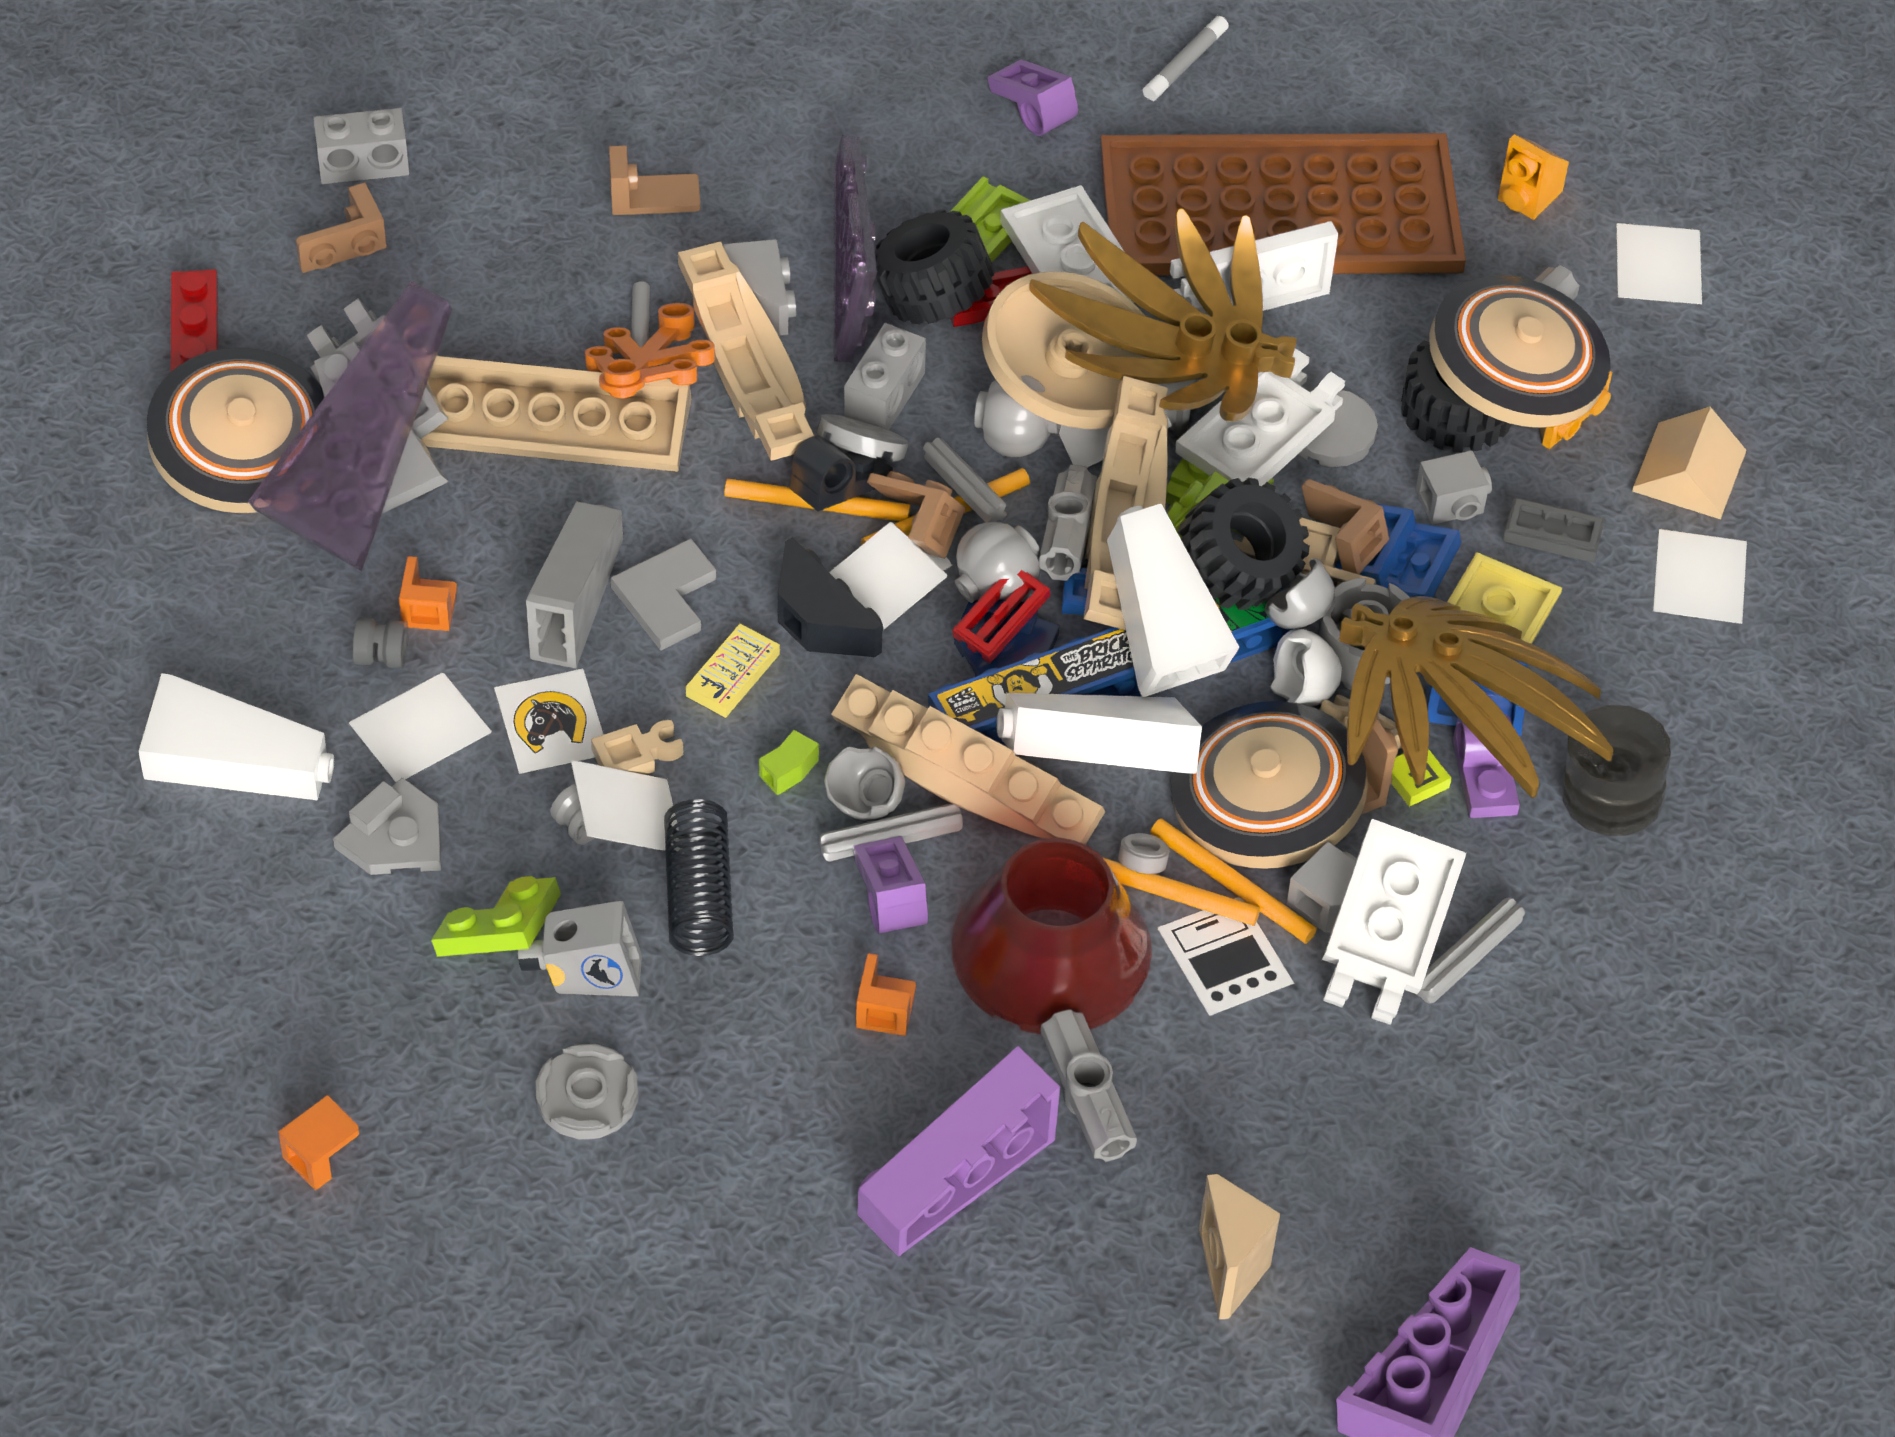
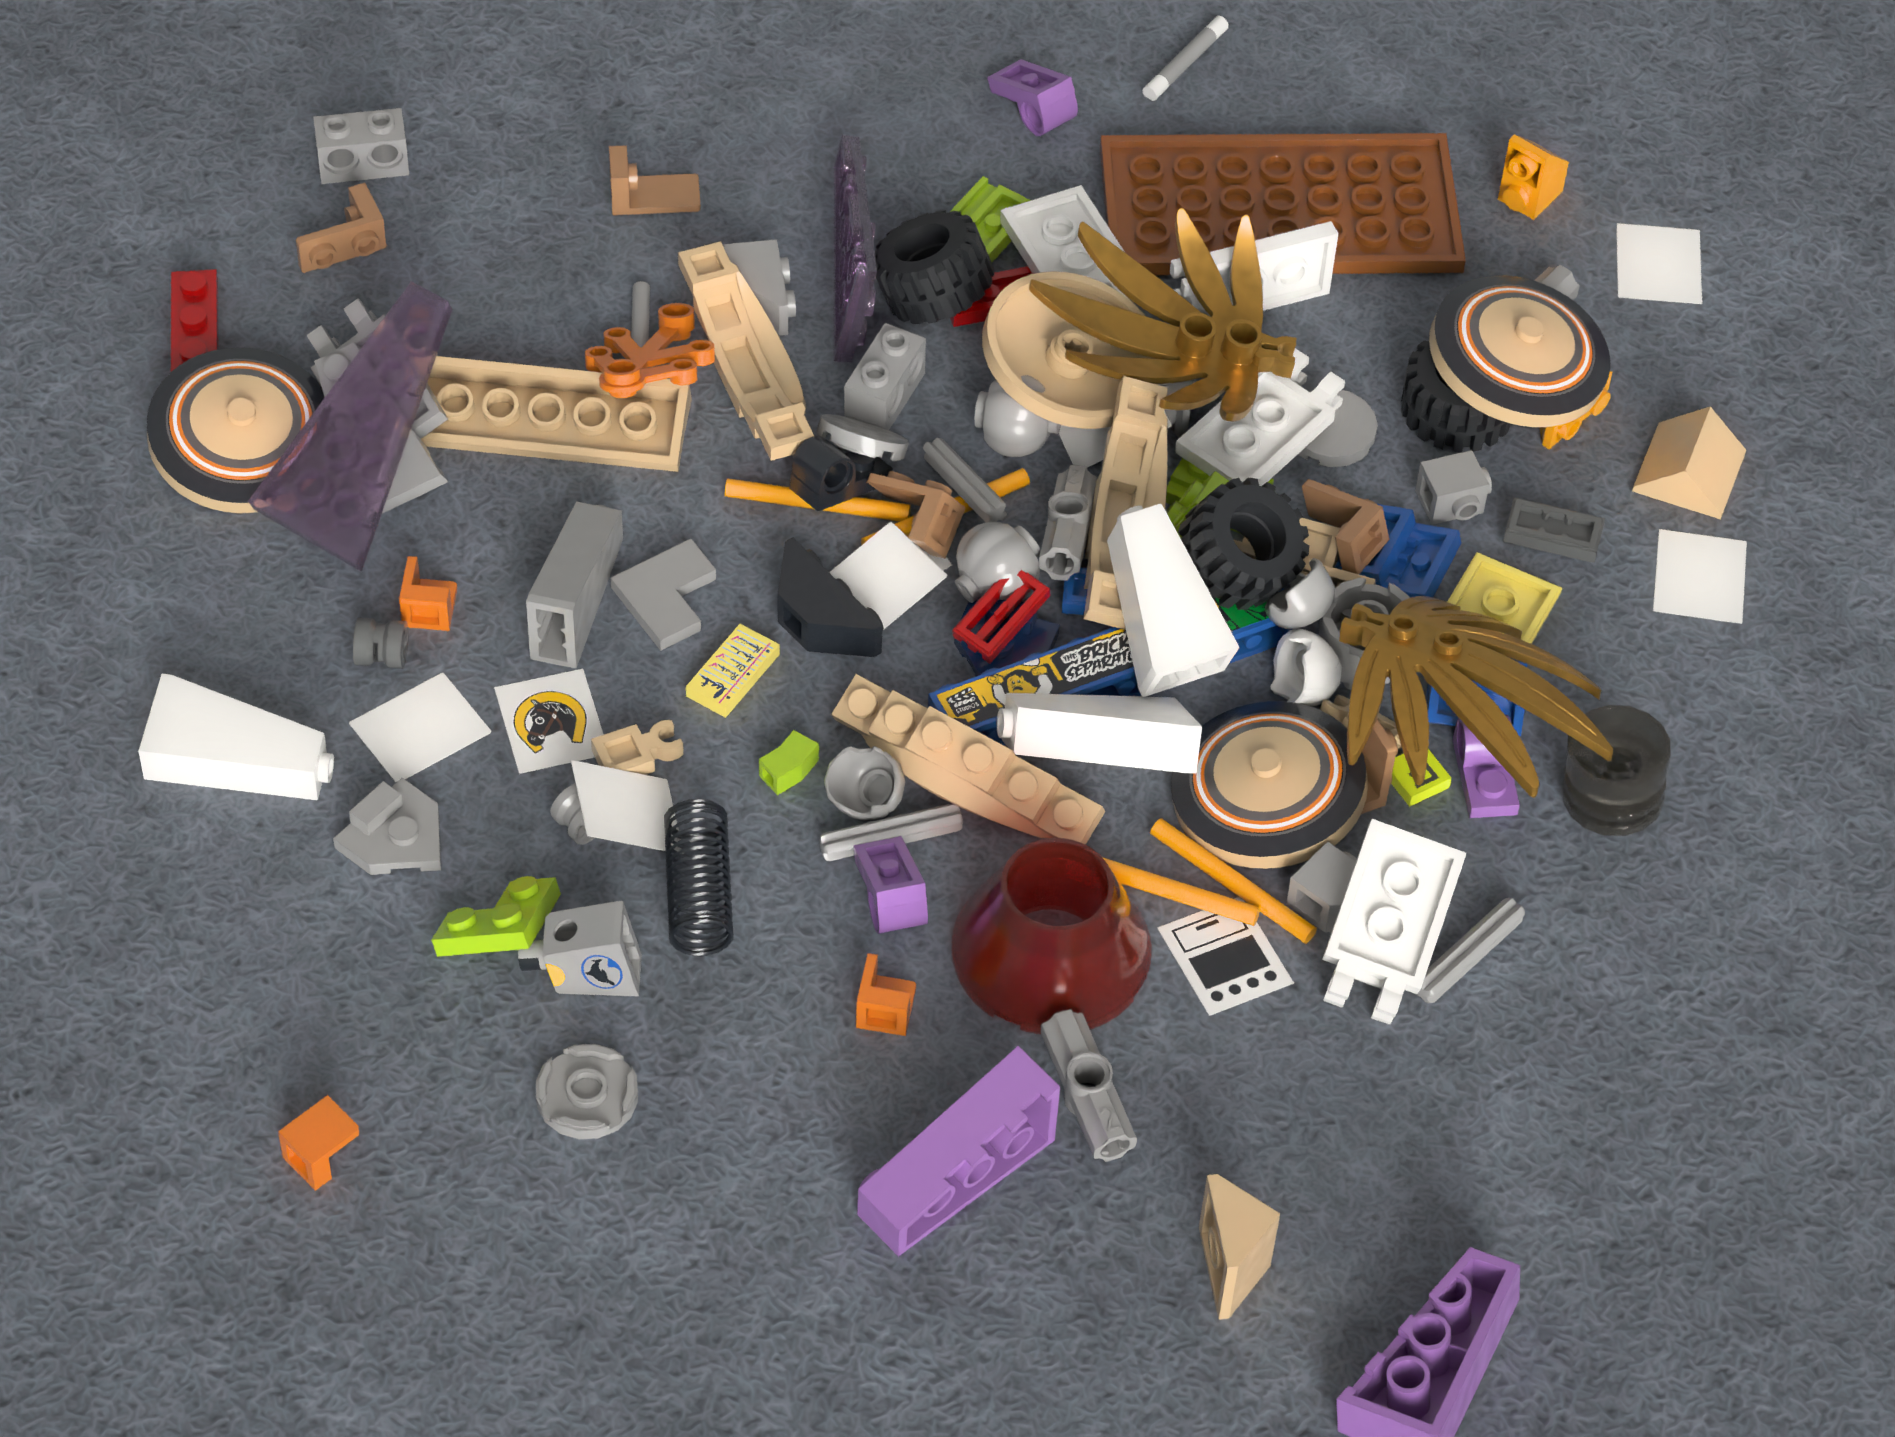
(1143, 853): light grey tile -> none

